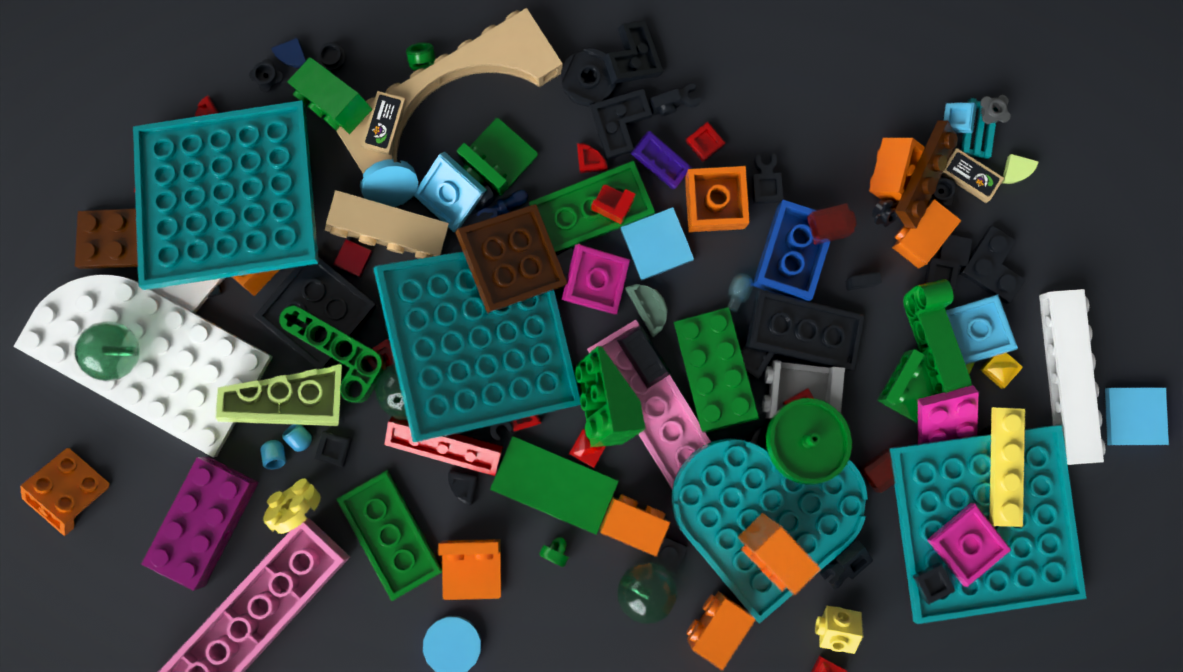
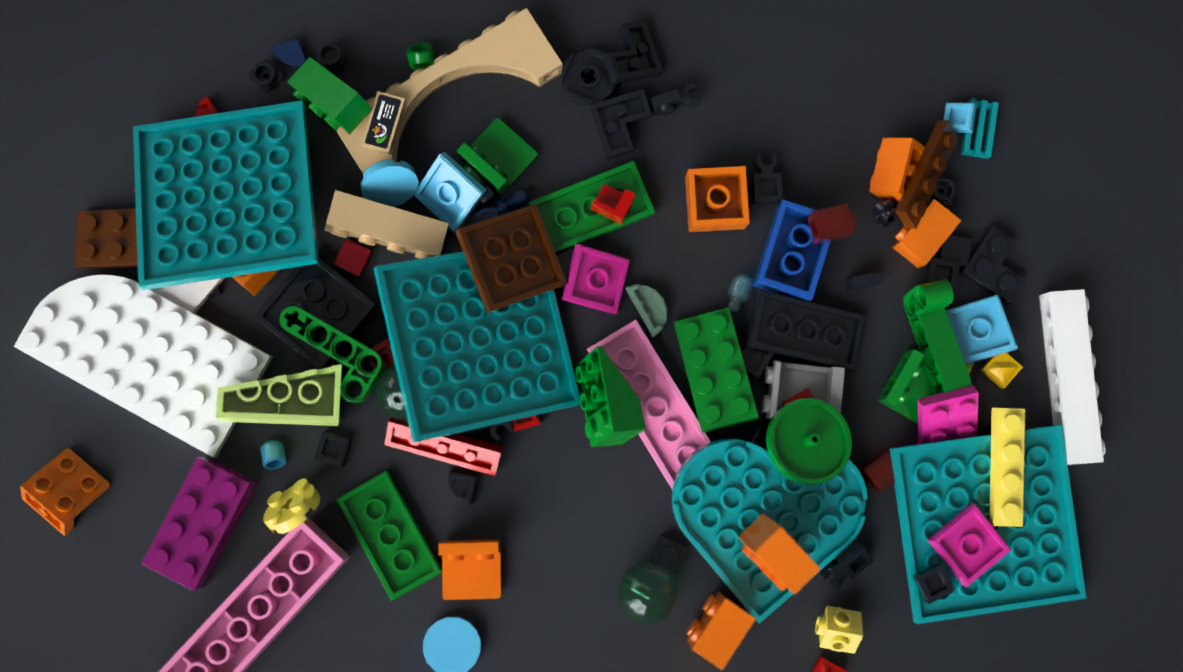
(107, 351): clear green piece -> none
(297, 437): dark azure piece -> none
(554, 485): green tile -> none
(554, 556): green tile -> none
(583, 451): red tile -> none
(590, 159): red tile -> none
(635, 525): orange brick -> none
(644, 356): black tile -> none
(657, 243): medium azure tile -> none
(661, 160): dark purple plate -> none
(705, 142): red tile -> none
(972, 175): tile -> none
(989, 115): dark grey plate -> none
(1018, 169): yellowish green tile -> none
(1136, 416): medium azure tile -> none

